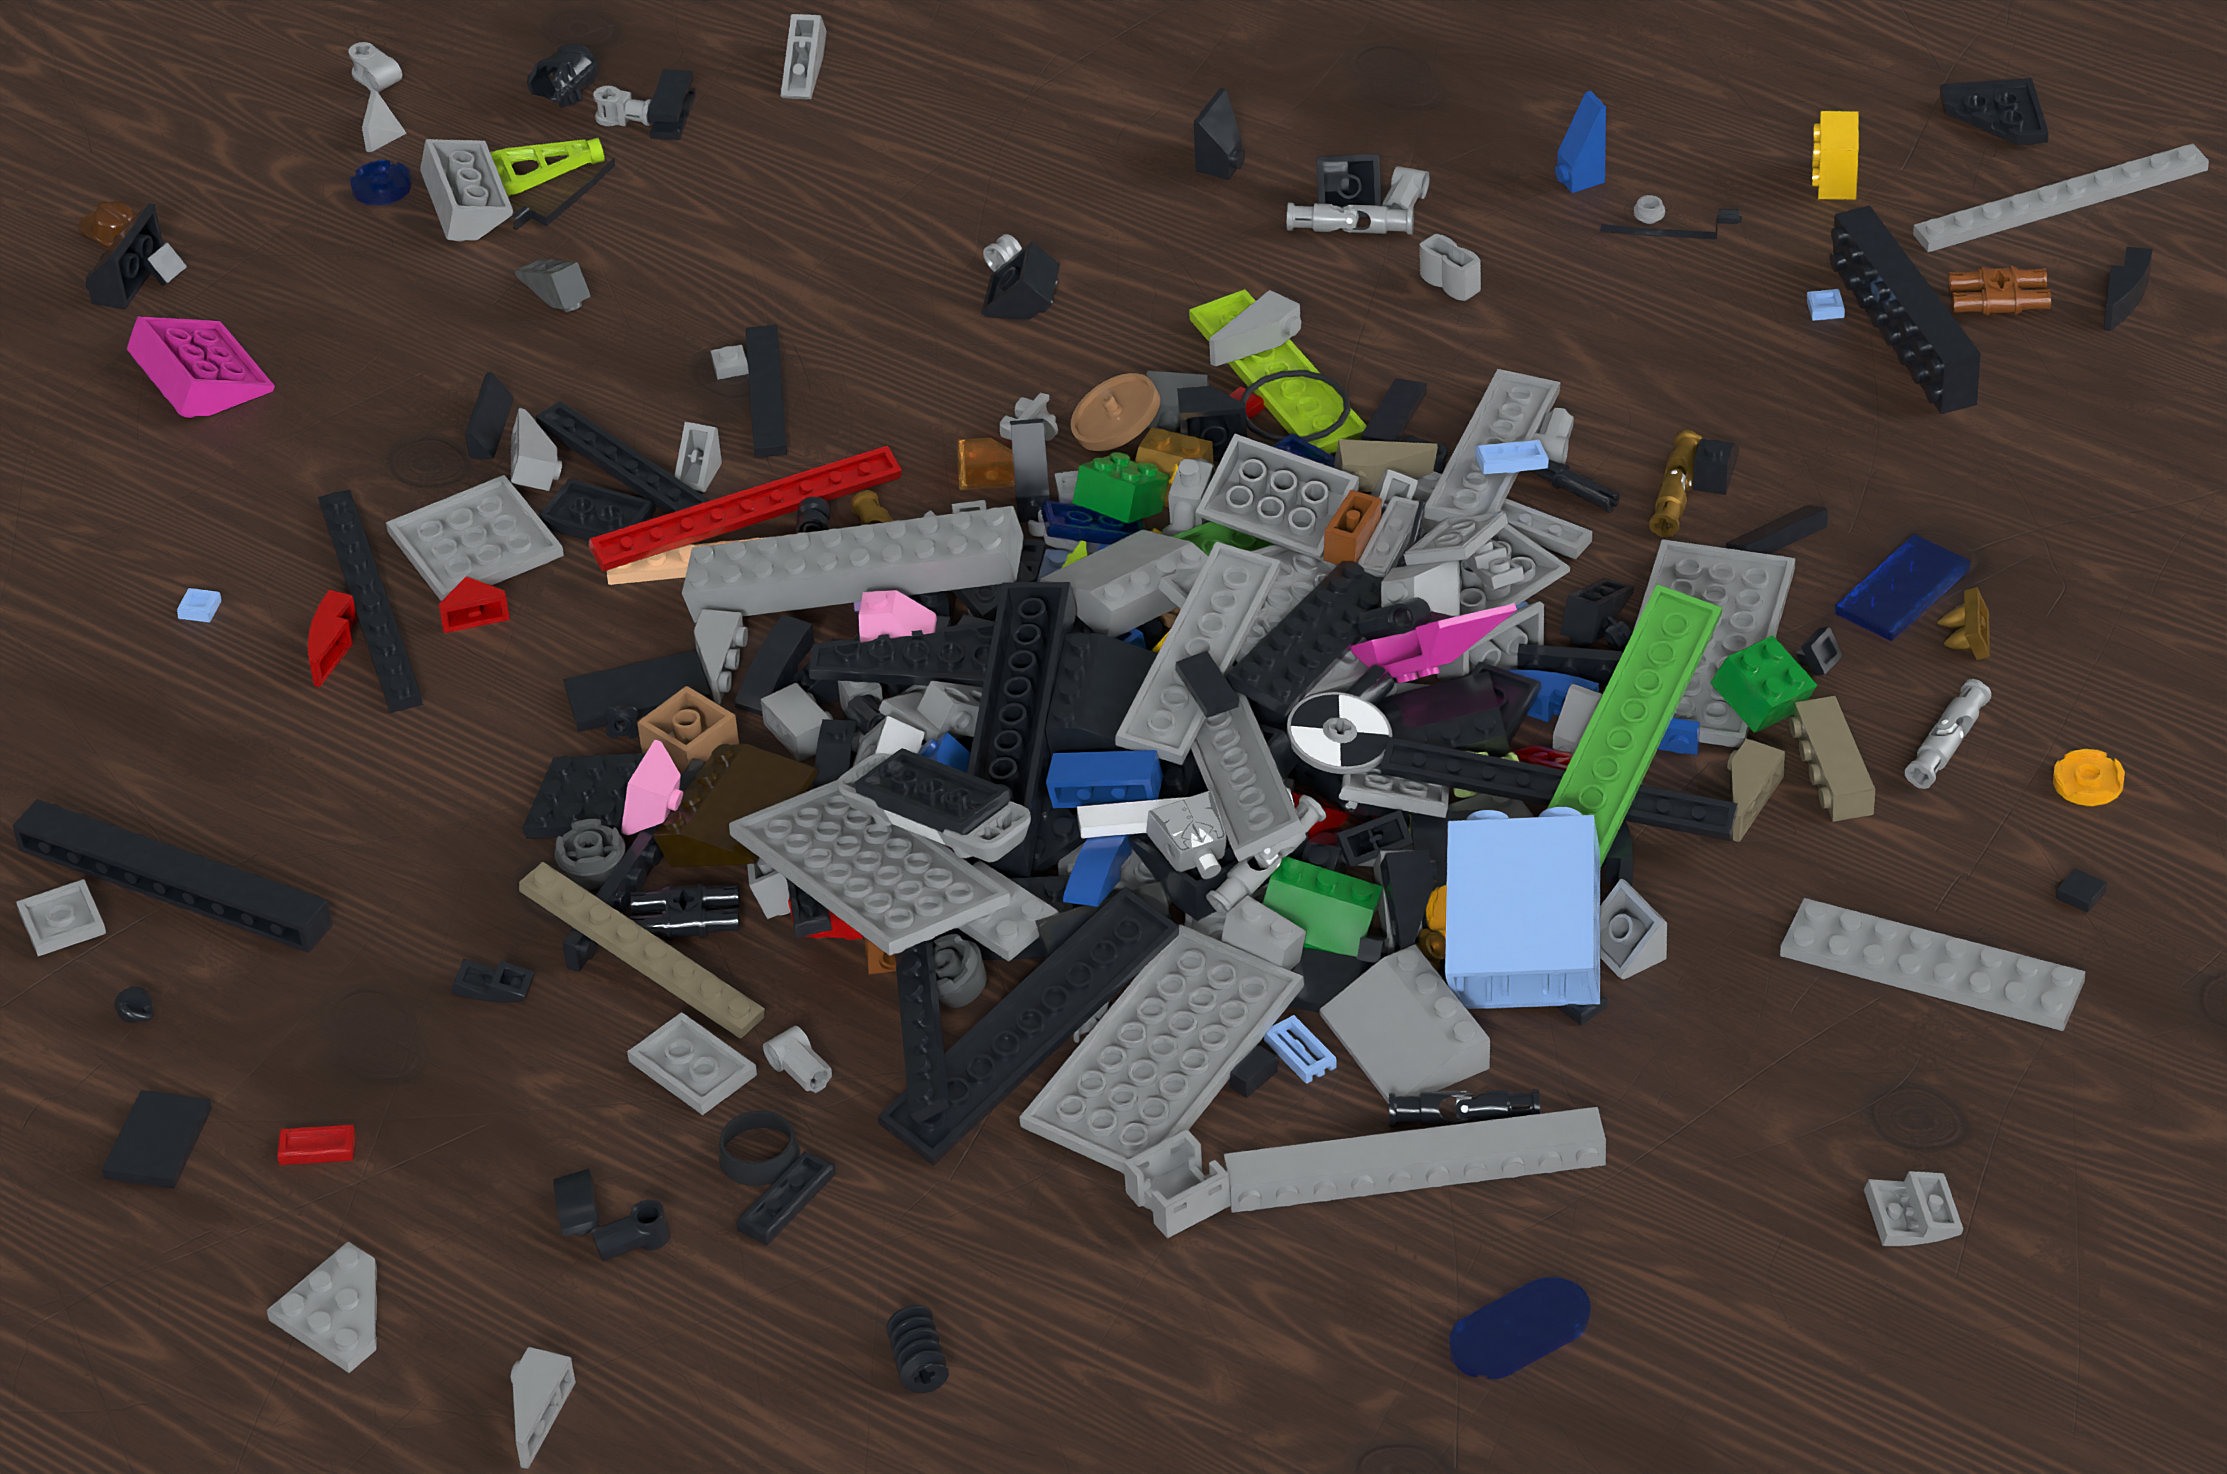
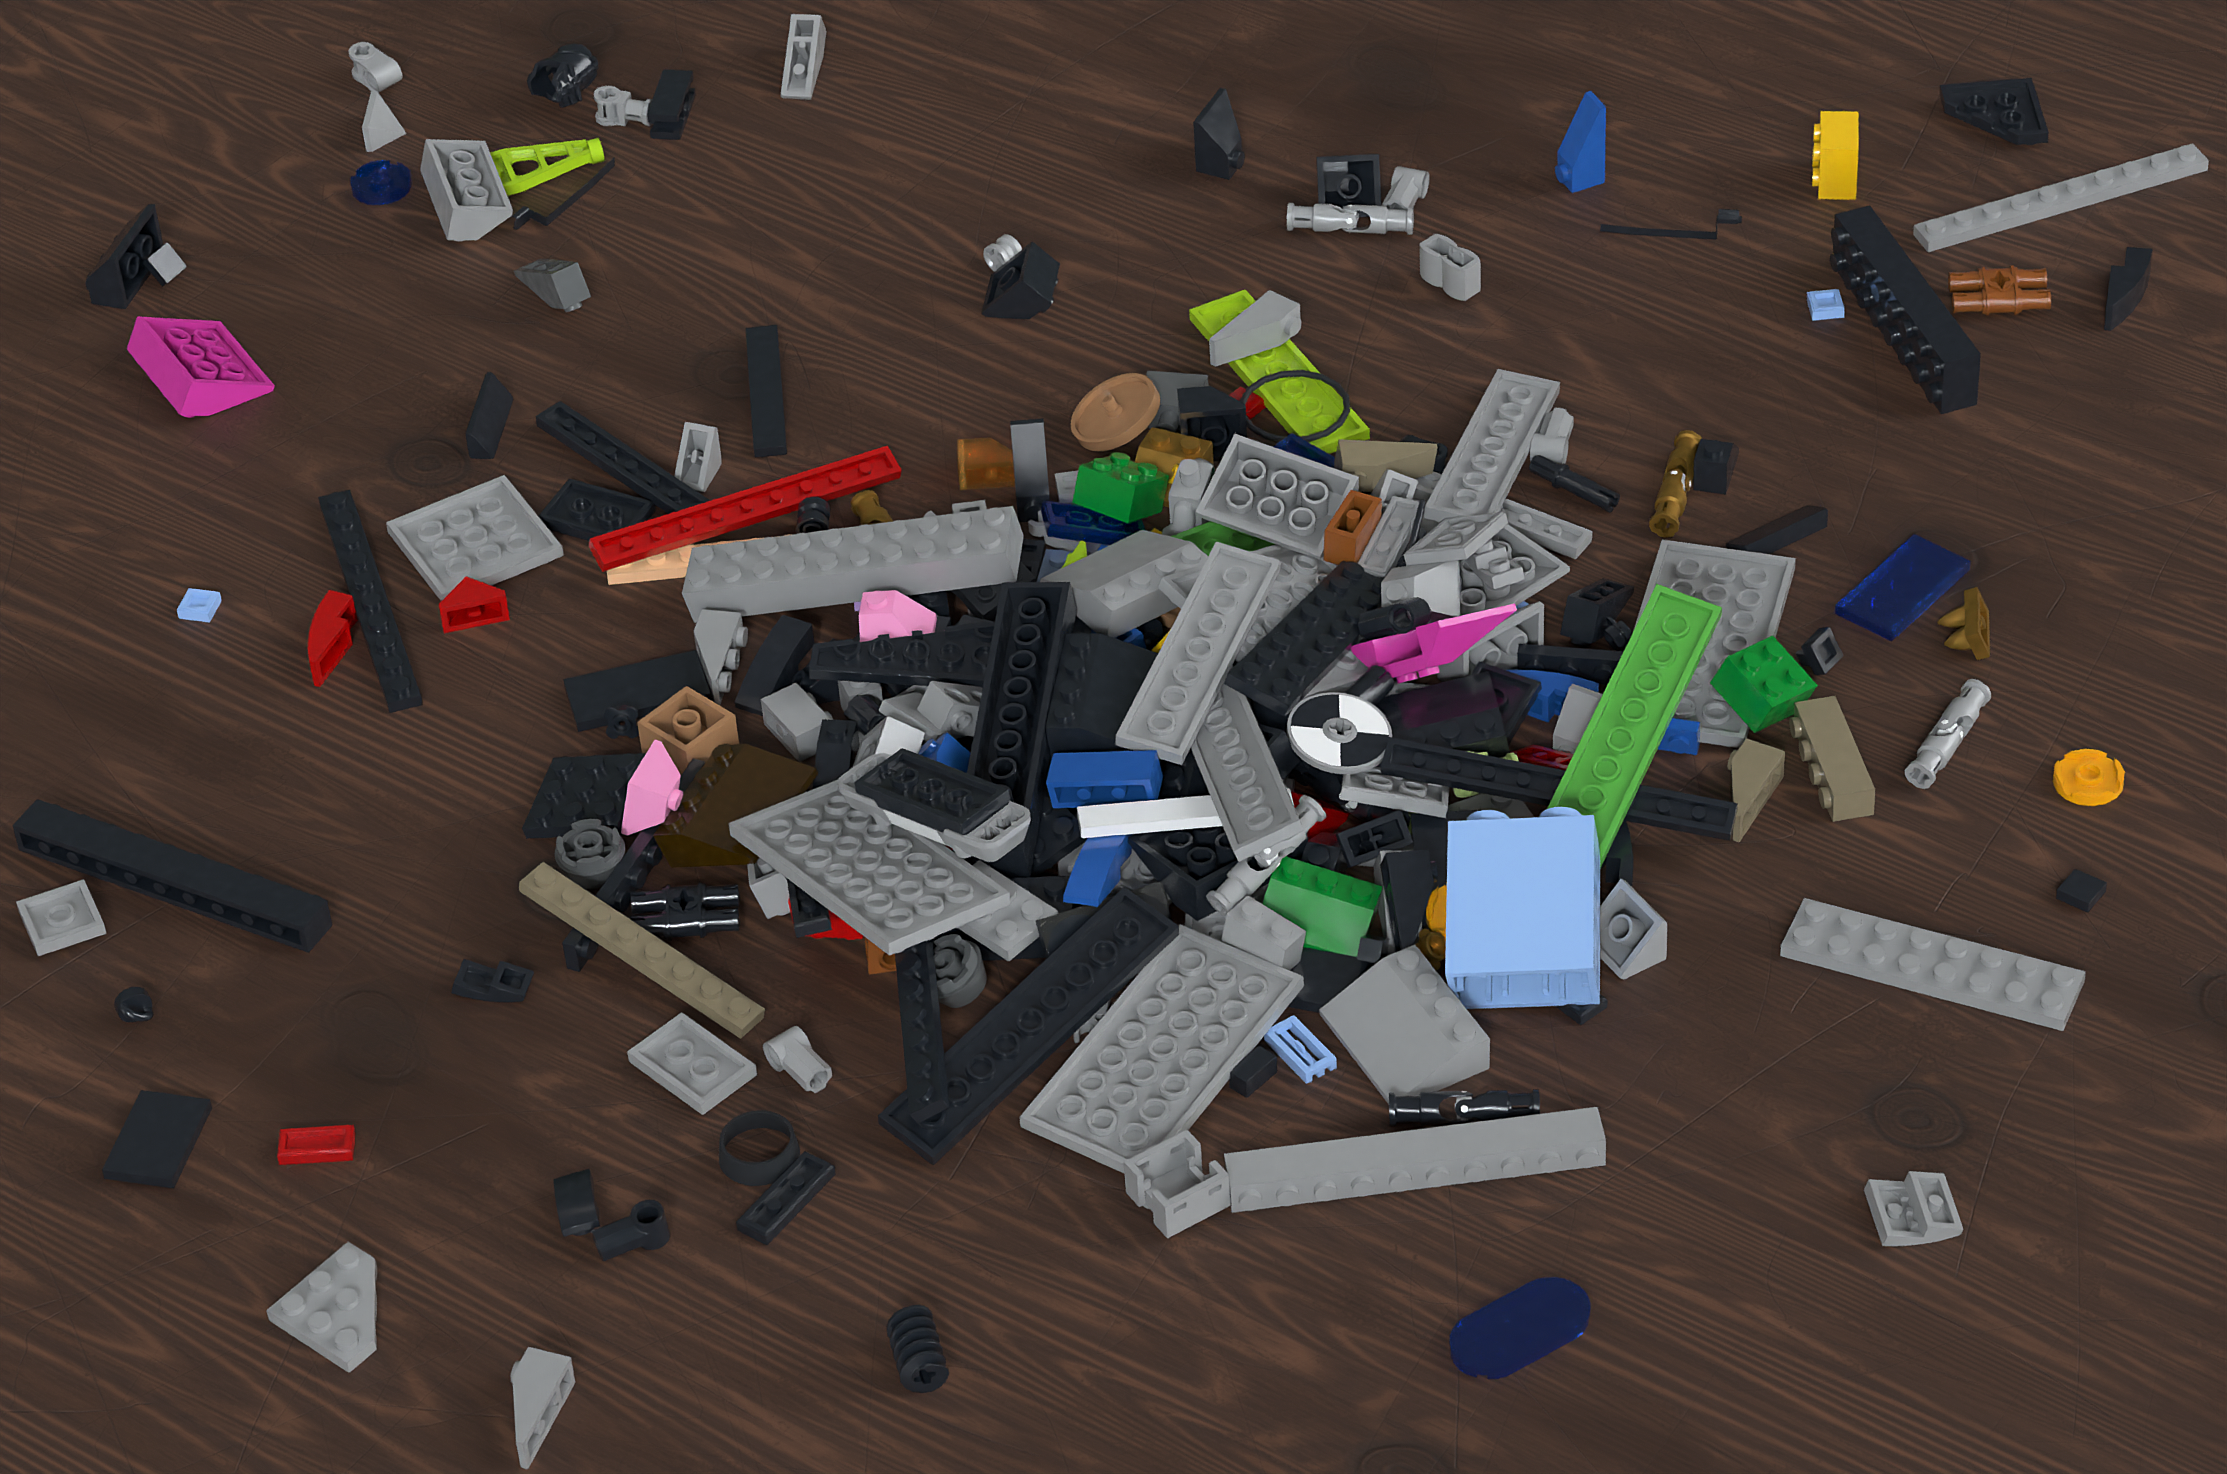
(106, 222): reddish brown piece -> none
(532, 454): light grey slope -> none
(729, 362): light grey plate -> none
(1031, 409): light grey hips -> none
(1189, 834): light grey torso -> none
(1207, 684): black tile -> none
(1395, 411): black tile -> none
(1511, 457): light blue plate -> none
(1649, 209): light grey plate -> none

